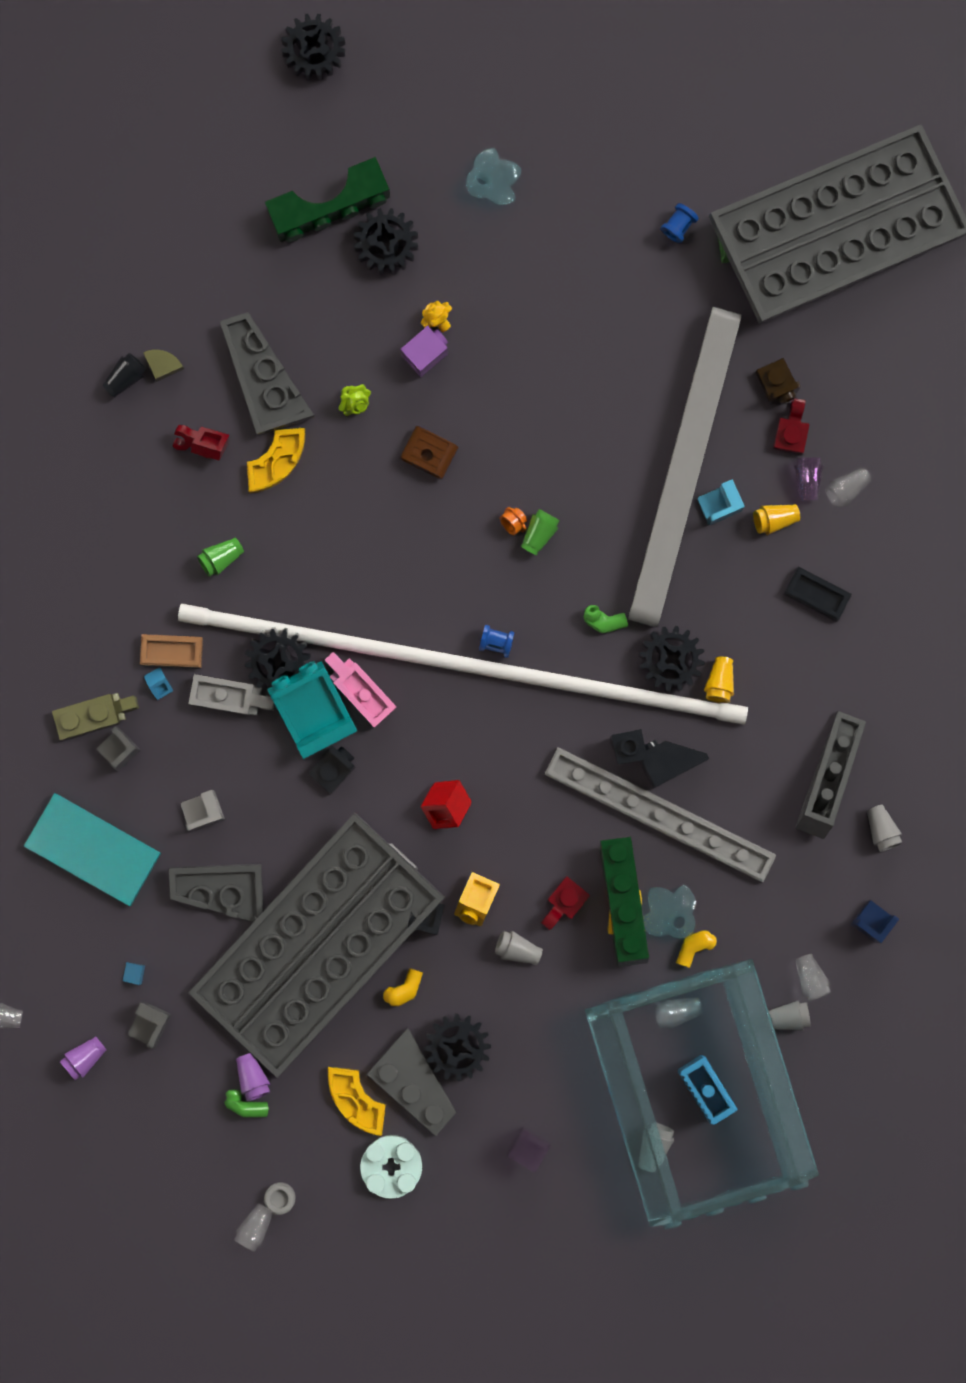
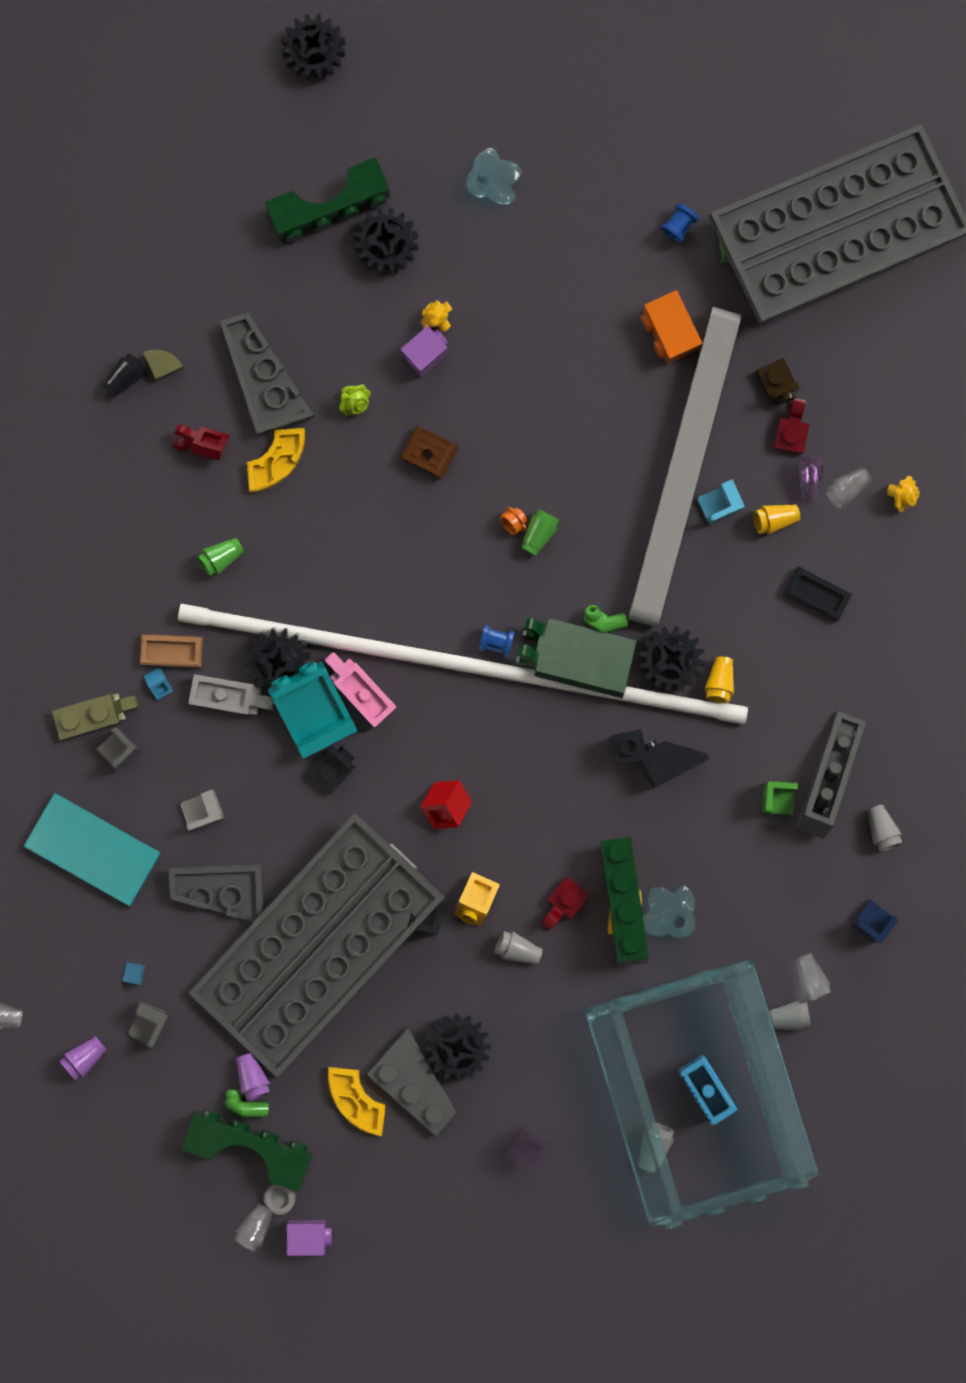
(284, 1161): none -> dark green arch
(308, 1237): none -> medium lavender brick
(378, 1154): light aqua plate -> none
(404, 992): yellow arm -> none
(578, 656): none -> dark green tile
(660, 814): light grey tile -> none
(670, 327): none -> orange brick
(677, 1011): clear cone -> none
(695, 943): yellow arm -> none
(778, 798): none -> bright green panel
(904, 494): none -> yellow plant

